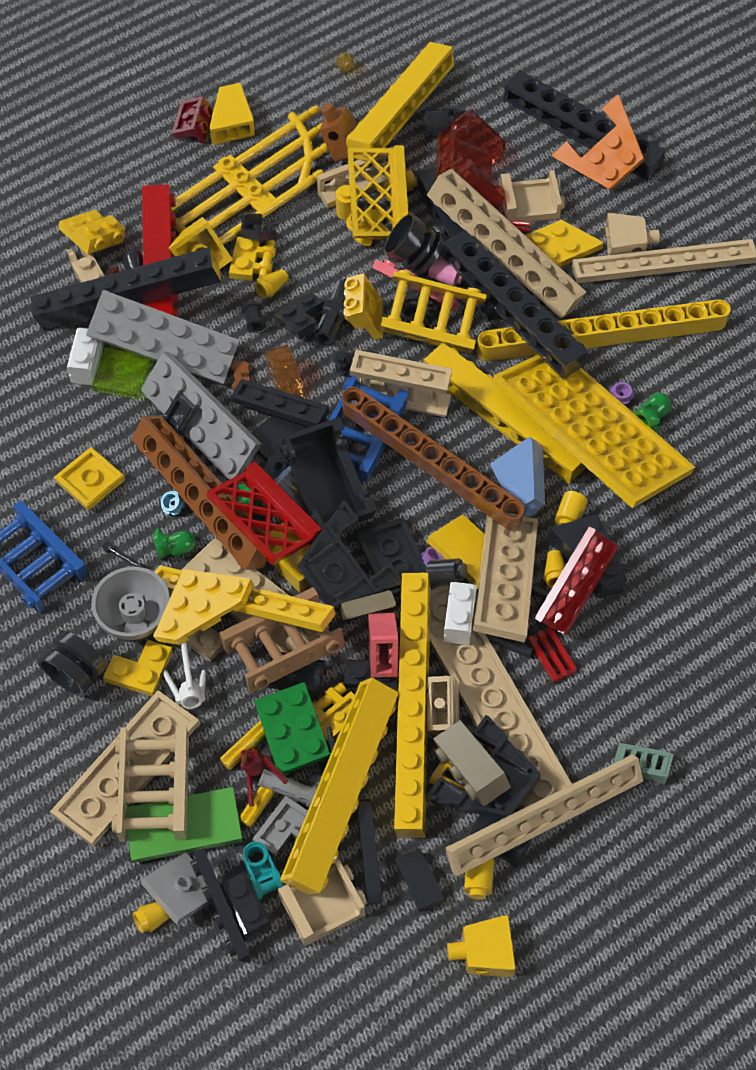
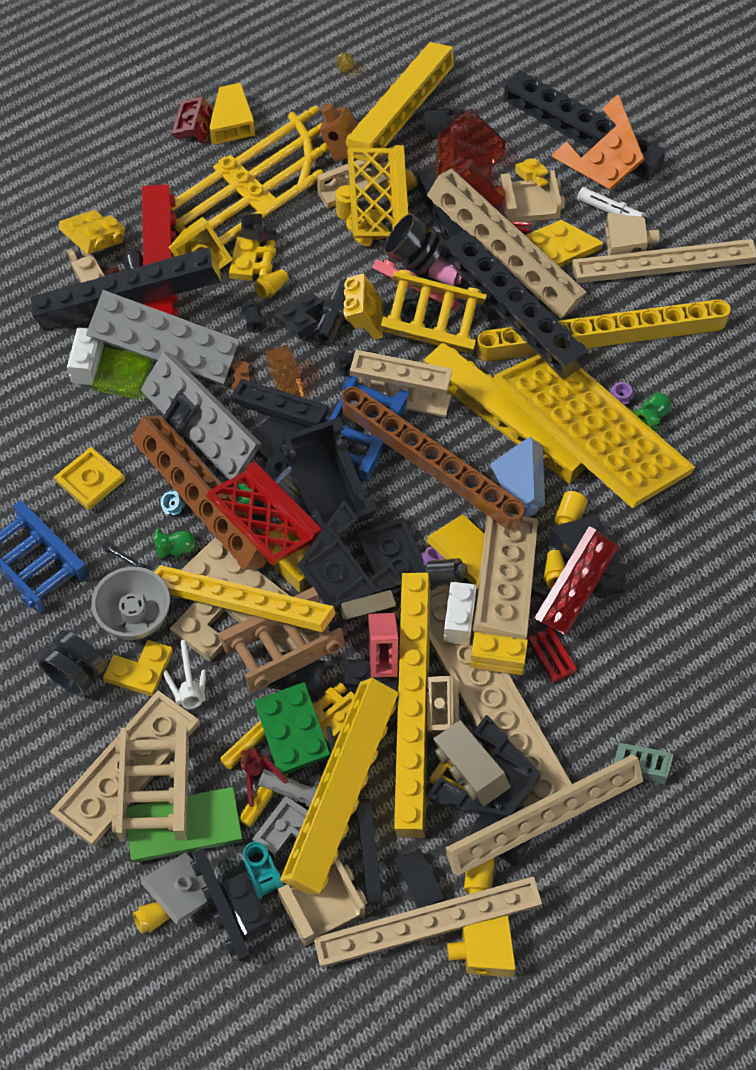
(199, 603): yellow plate -> none
(427, 922): none -> tan plate
(498, 653): none -> yellow brick
(532, 170): none -> yellow plate
(606, 204): none -> white pin

